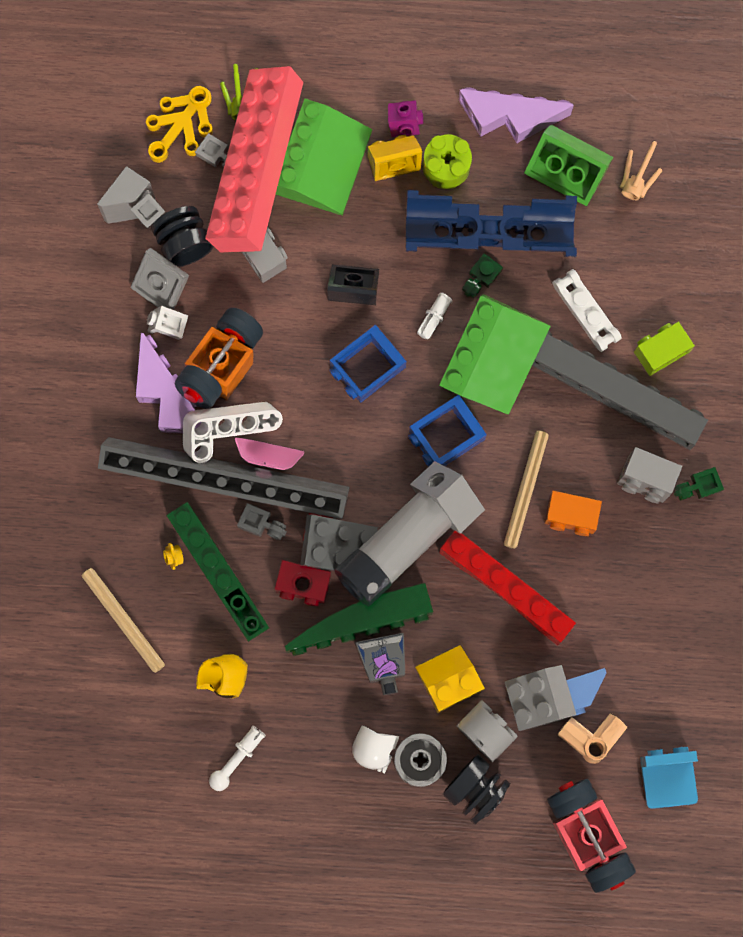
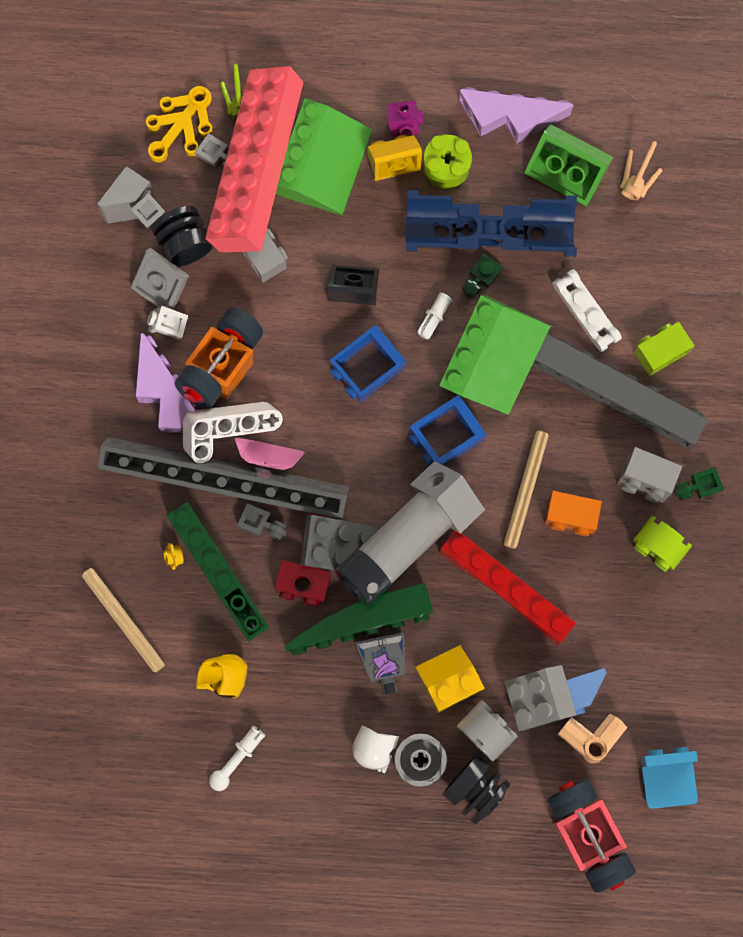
(662, 544): none -> lime brick

